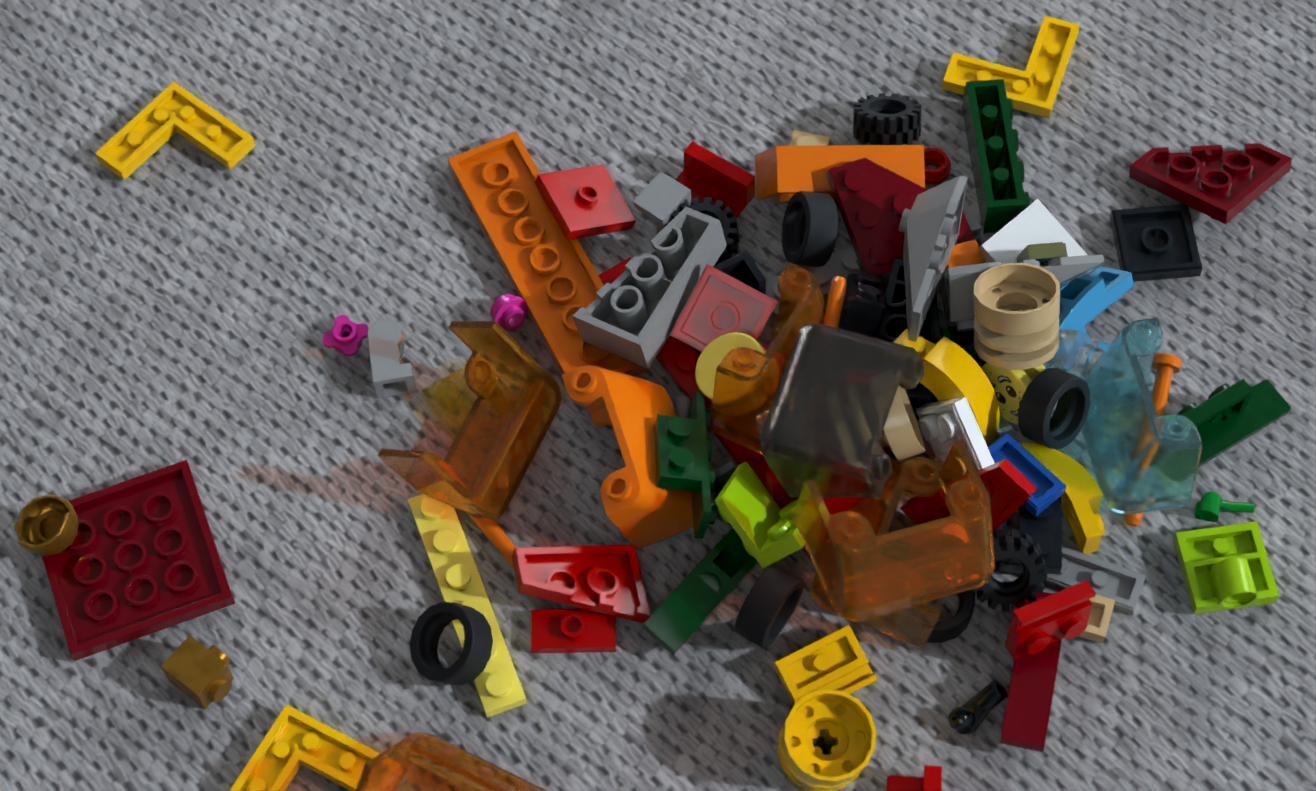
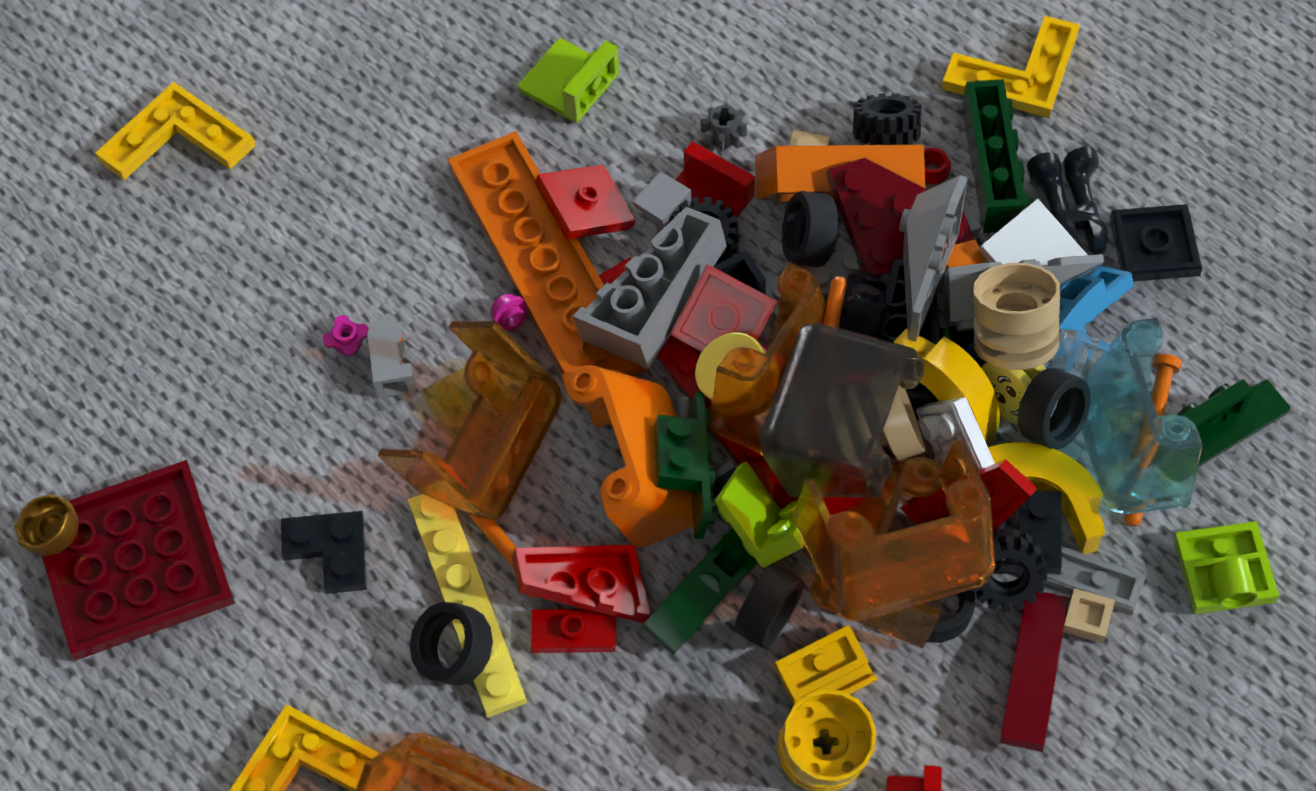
(199, 672): pearl gold brick -> none
(335, 538): none -> black plate
(571, 78): none -> lime bracket
(723, 127): none -> dark grey gear
(974, 711): black arm -> none
(1043, 252): olive tile -> none
(1048, 485): blue tile -> none
(1049, 620): red plate -> none
(1077, 168): none -> black piece
(1210, 178): dark red plate -> none
(1212, 503): green hand -> none

